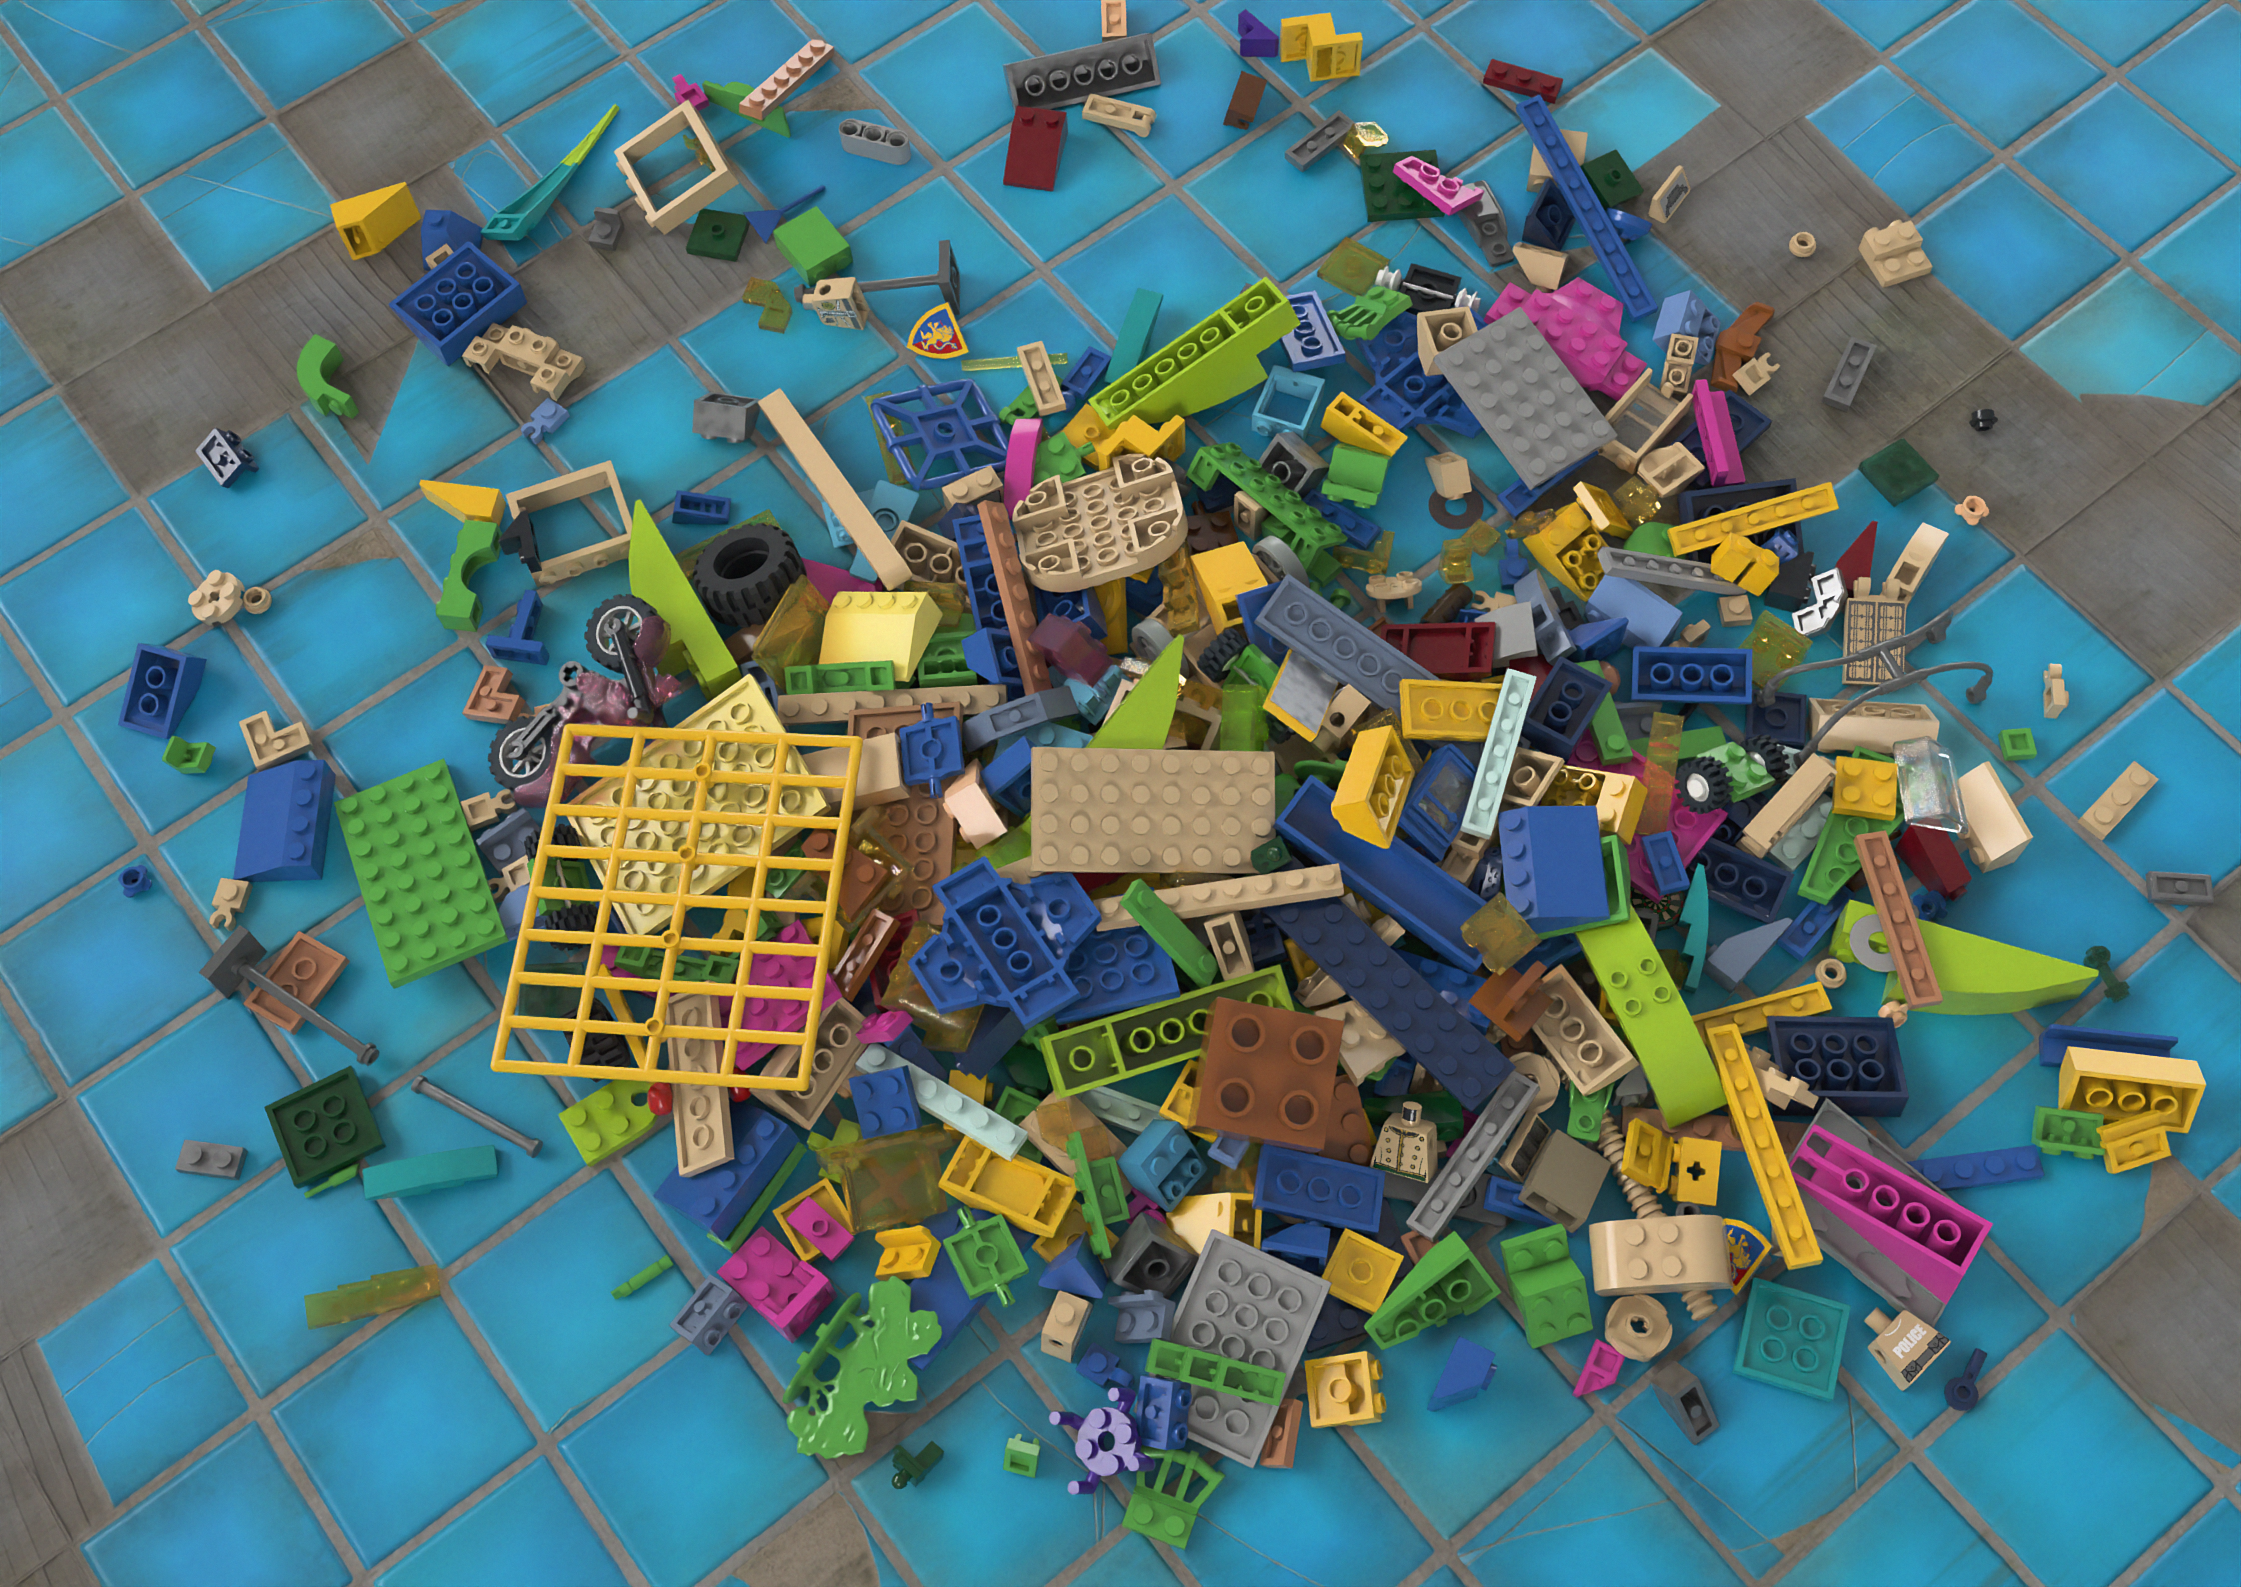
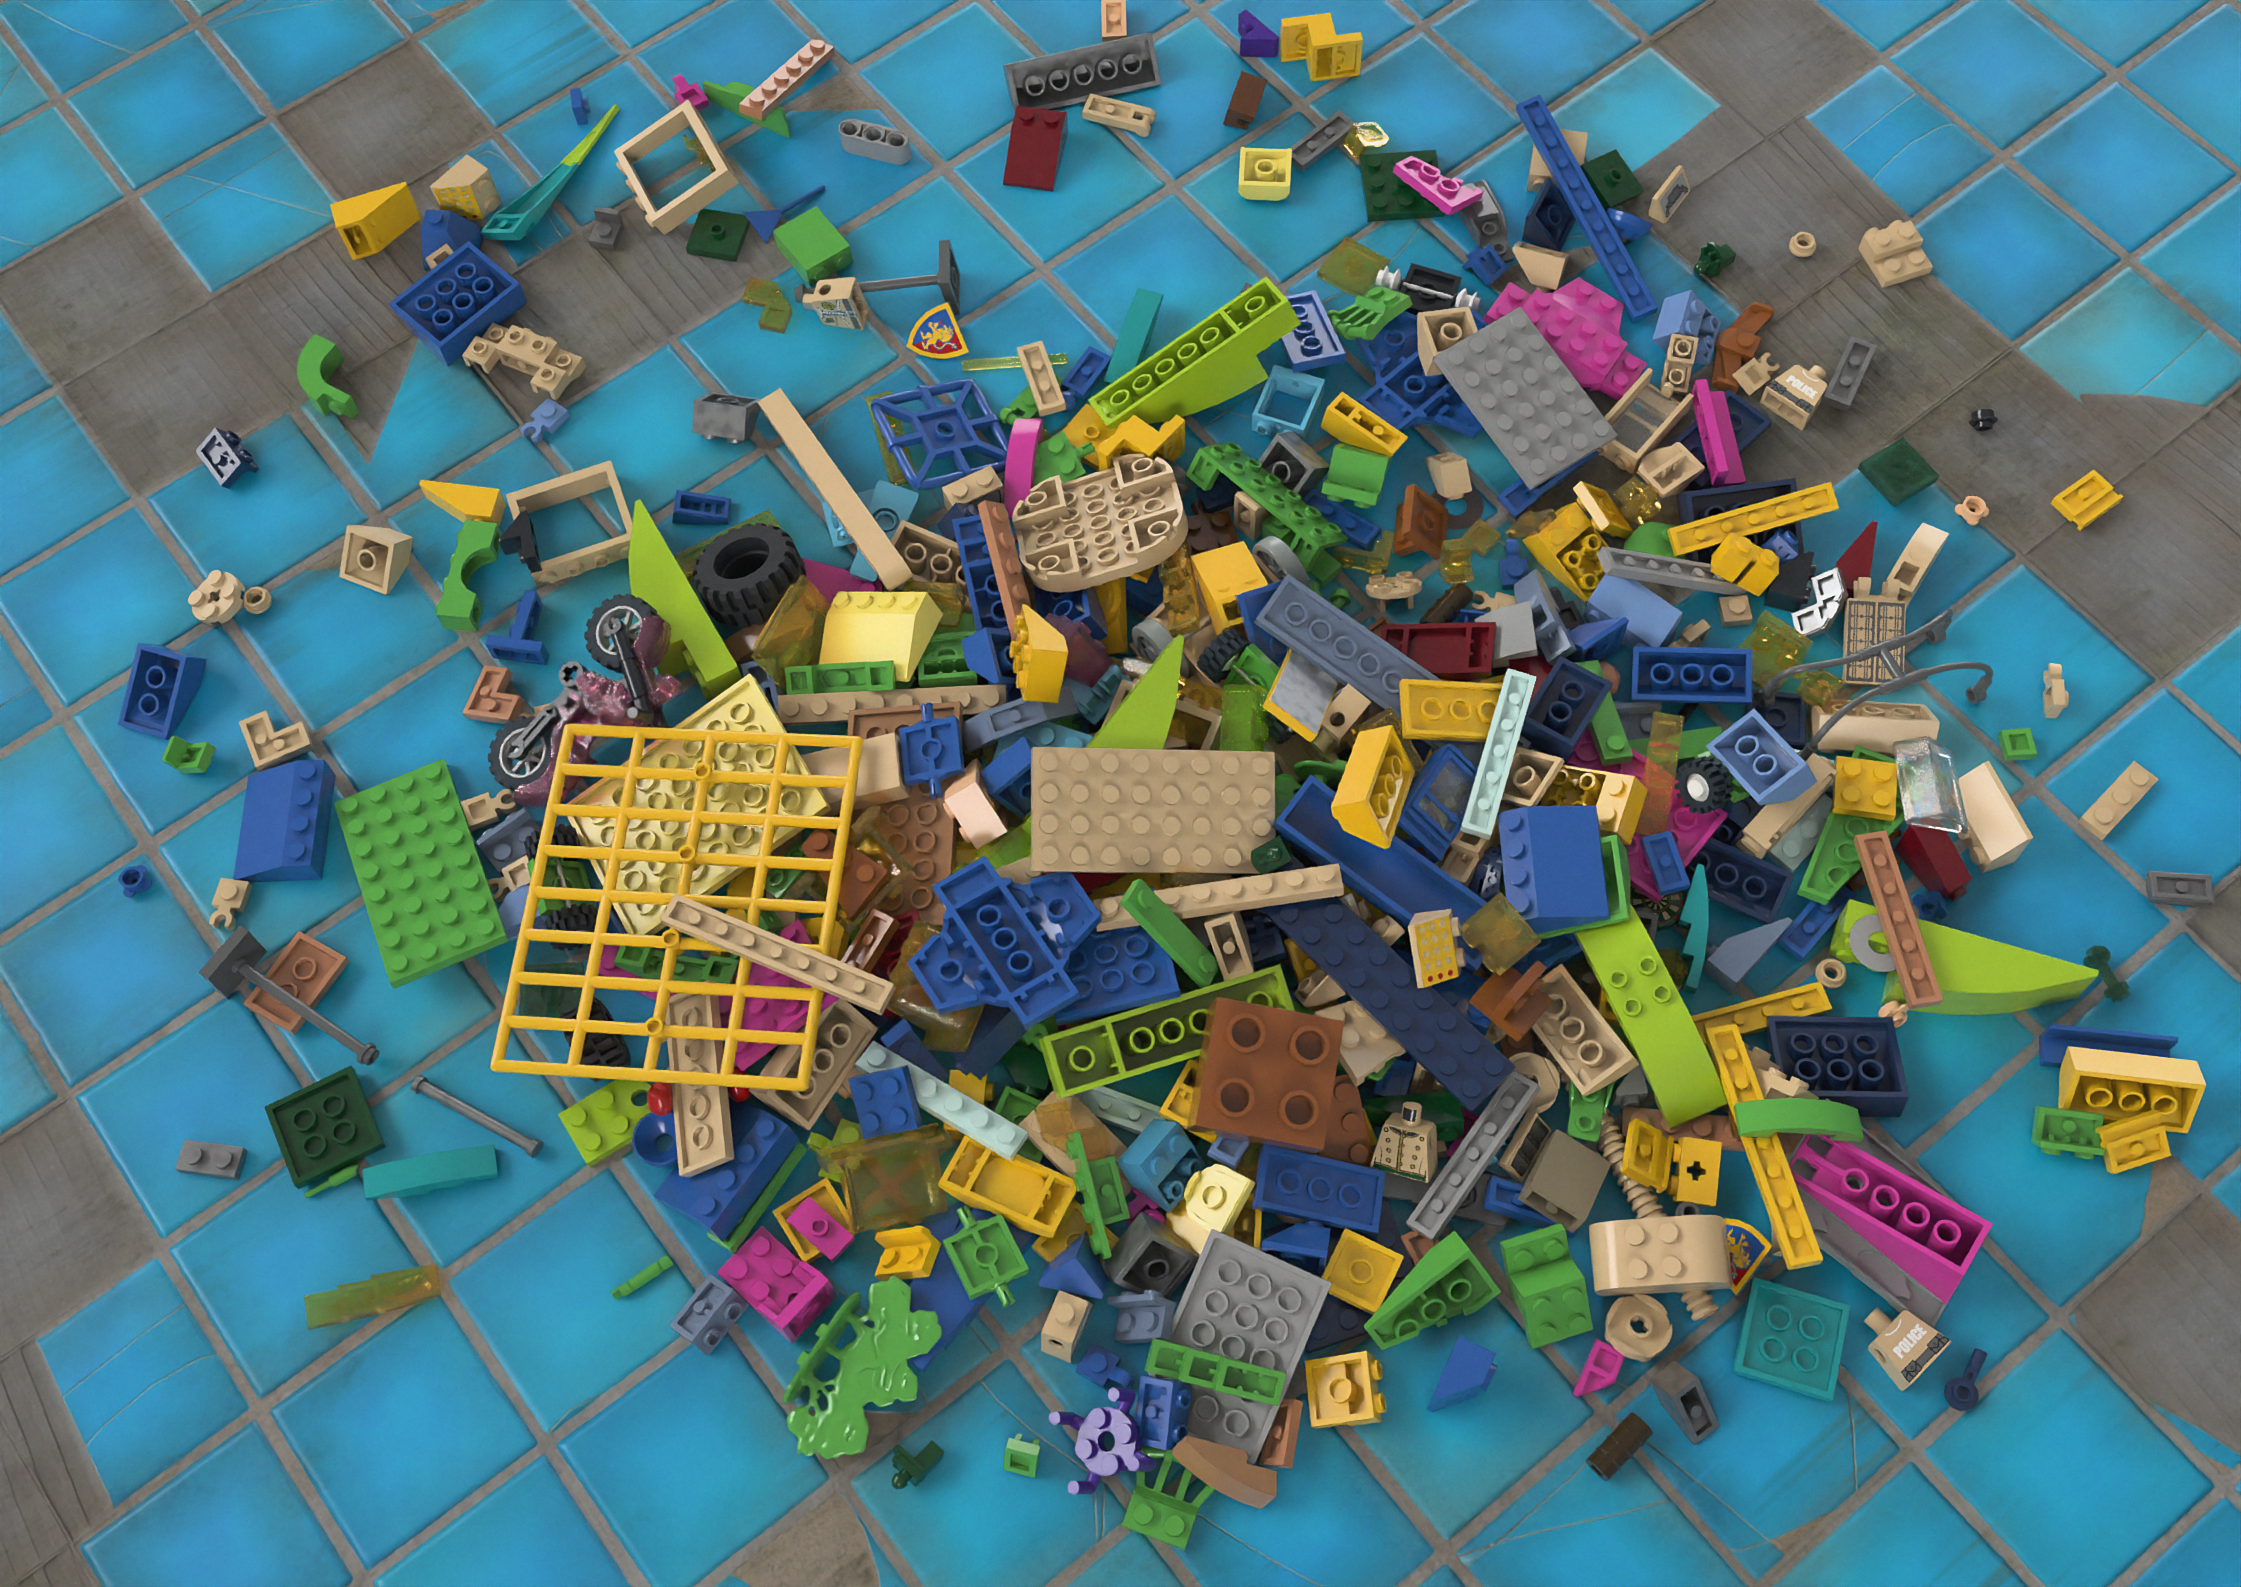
(375, 557): none -> tan slope
(467, 190): none -> tan slope
(579, 106): none -> blue plate
(624, 1014): yellow tile -> none
(646, 1135): none -> blue piece
(778, 954): none -> tan plate
(883, 1026): dark pink plate -> none
(1038, 657): none -> yellow slope
(1216, 1197): none -> light yellow tile
(1227, 1471): none -> medium nougat slope
(1265, 173): none -> light yellow slope
(1420, 524): none -> dark orange bracket
(1435, 947): none -> slope
(1486, 264): none -> blue bracket
(1522, 81): dark red plate -> none
(1619, 1446): none -> dark brown axle
(1714, 259): none -> dark green piece
(1762, 761): none -> medium blue slope
(1796, 394): none -> tan torso
(1800, 1116): none -> bright green slope
(1818, 686): none -> clear yellow plate
(1982, 1168): blue plate -> none
(2086, 499): none -> yellow plate

